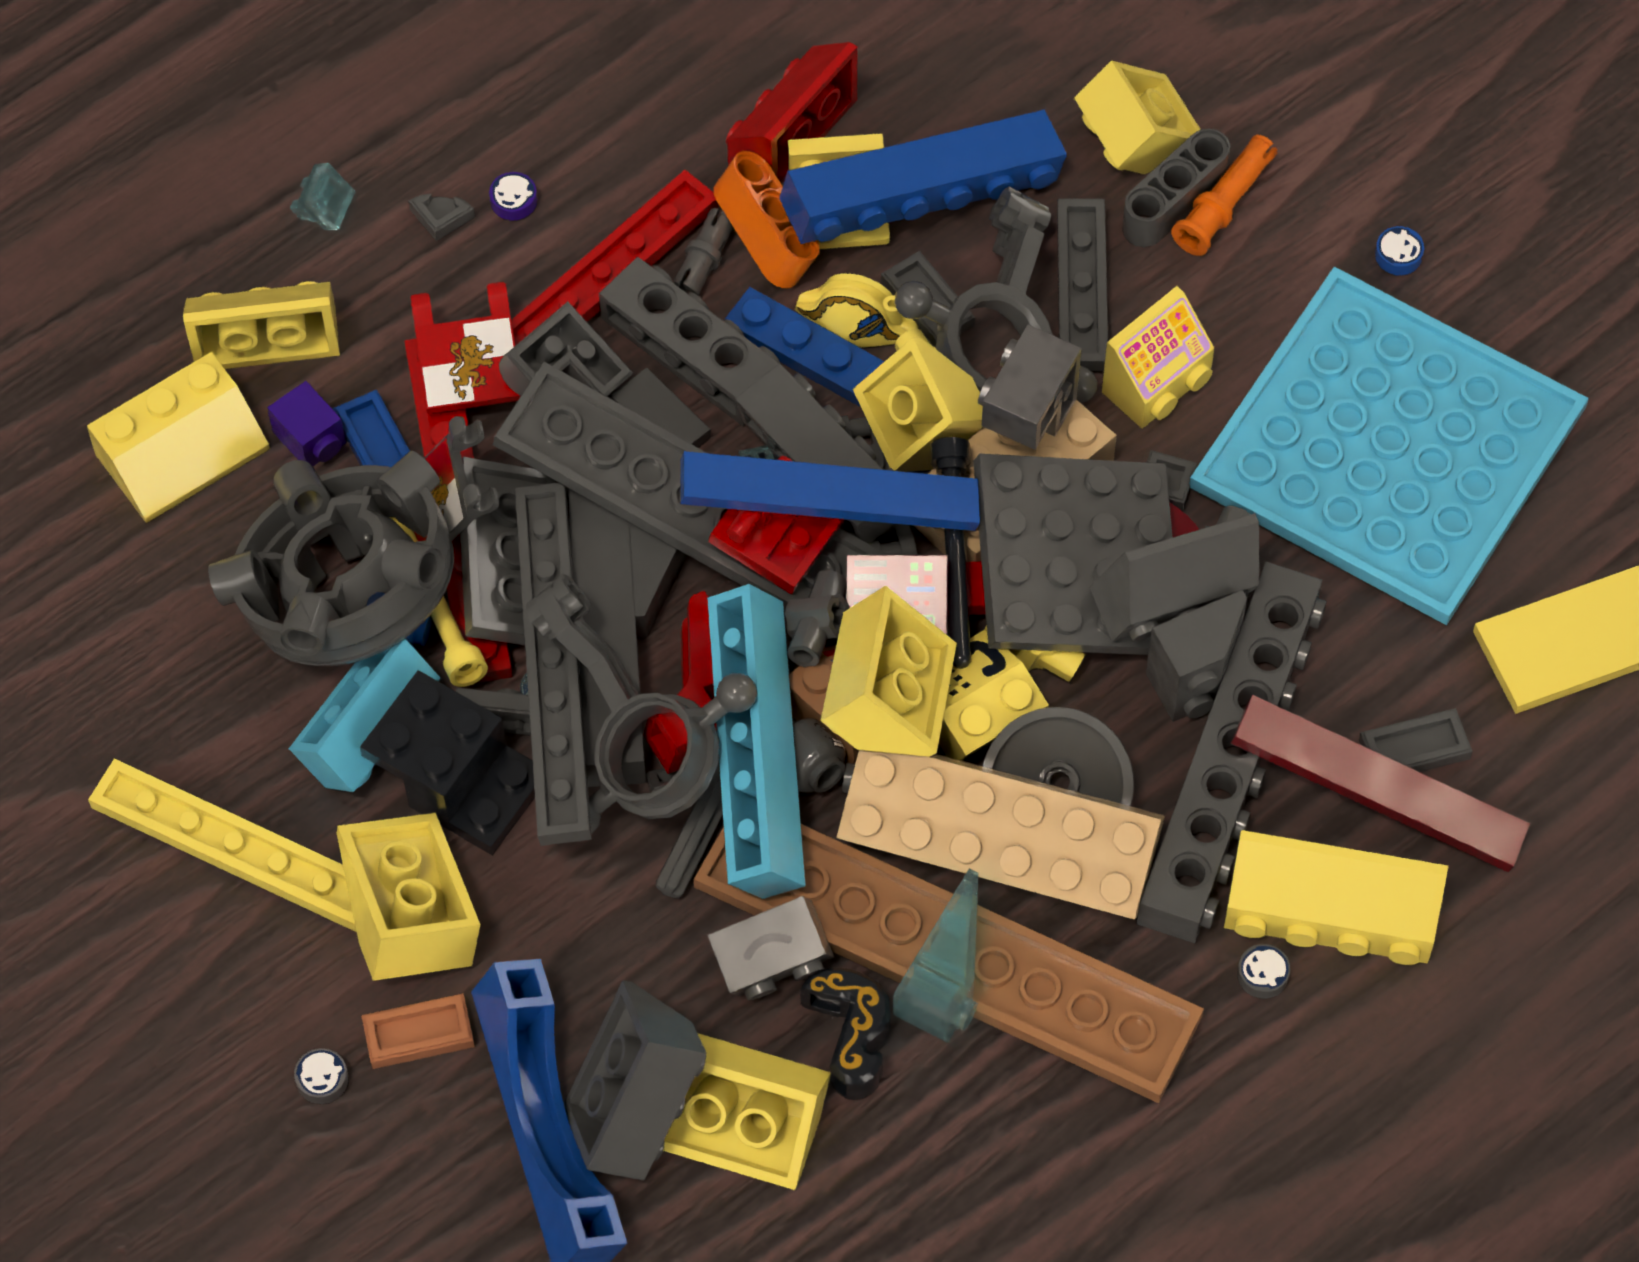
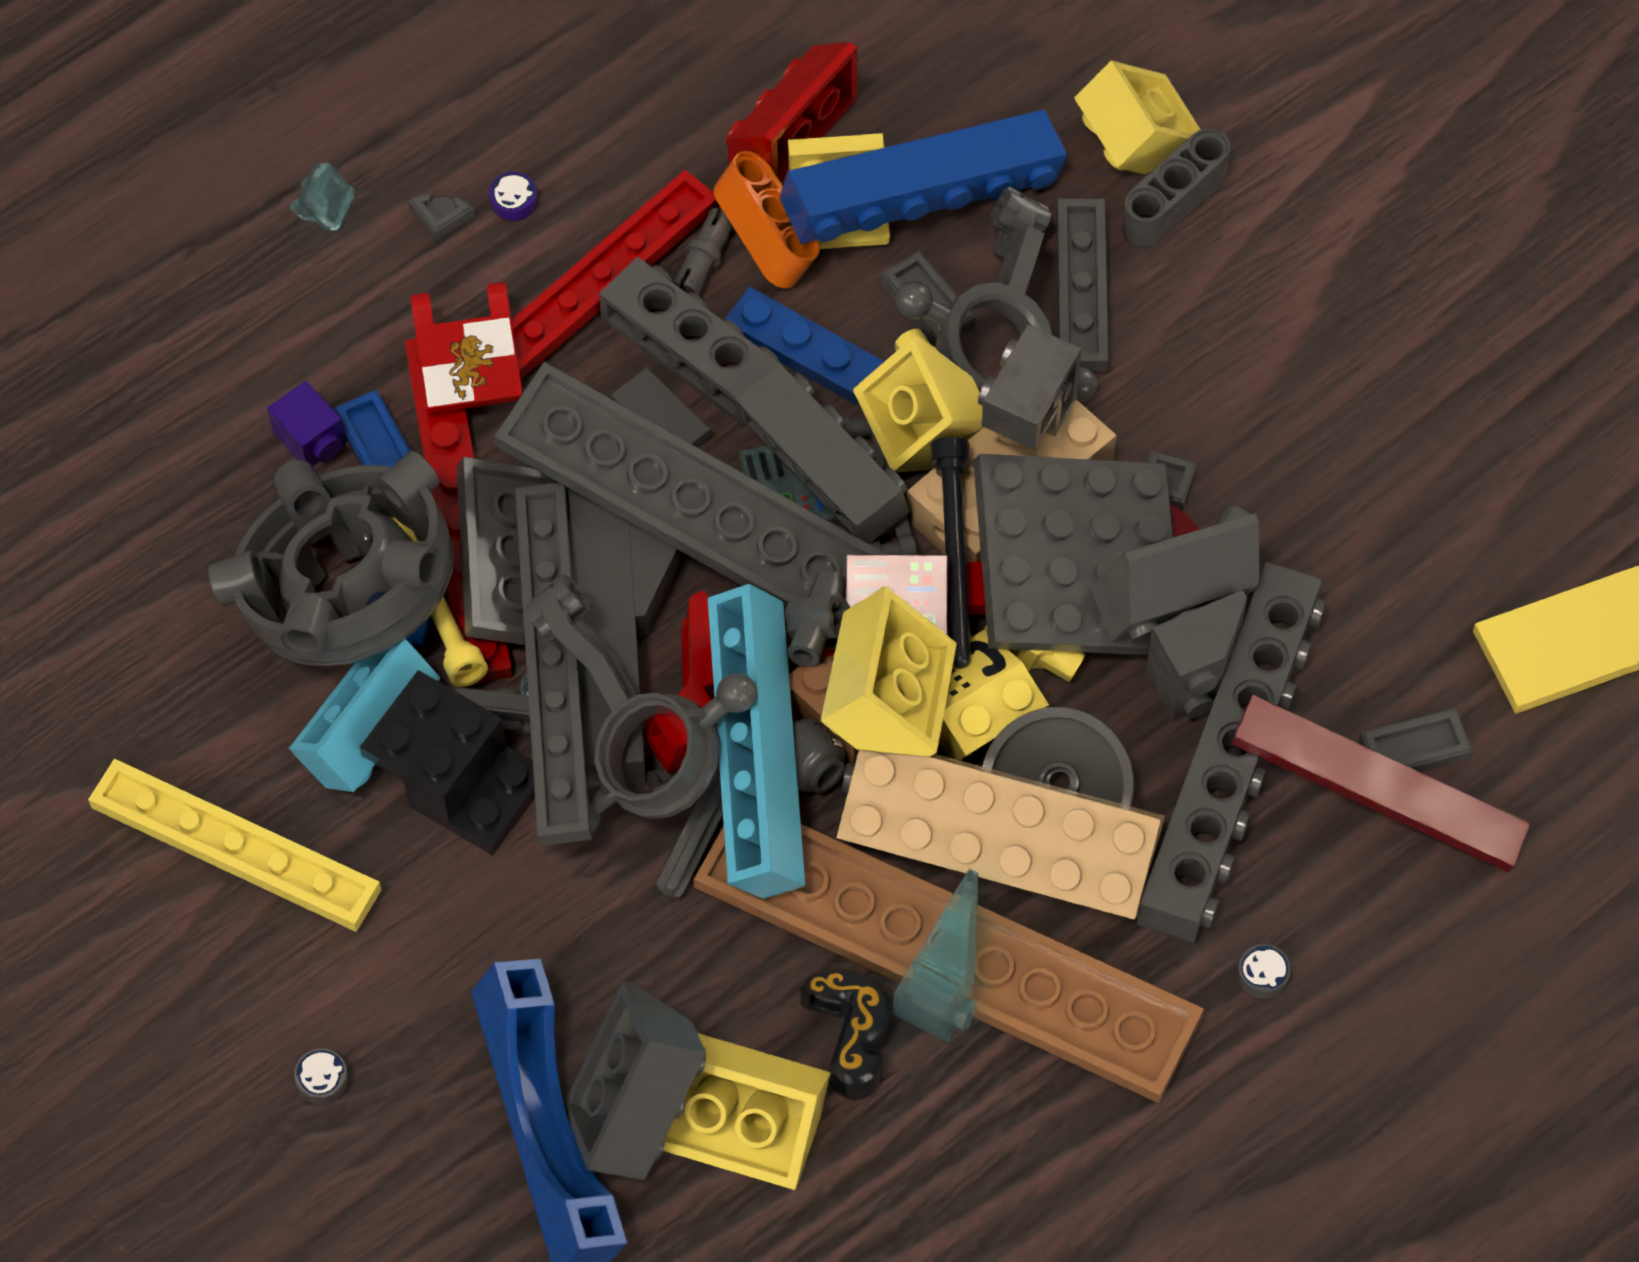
(177, 437): light yellow slope -> none
(263, 325): light yellow slope -> none
(407, 897): light yellow slope -> none
(417, 1031): nougat tile -> none
(455, 498): dark grey flag -> none
(569, 346): dark grey brick -> none
(771, 948): brick -> none
(774, 543): red plate -> none
(829, 491): blue tile -> none
(855, 310): light yellow hat -> none
(1157, 360): light yellow slope -> none
(1215, 208): orange pin -> none
(1335, 898): light yellow slope -> none
(1389, 444): medium azure plate -> none
(1399, 250): tile -> none

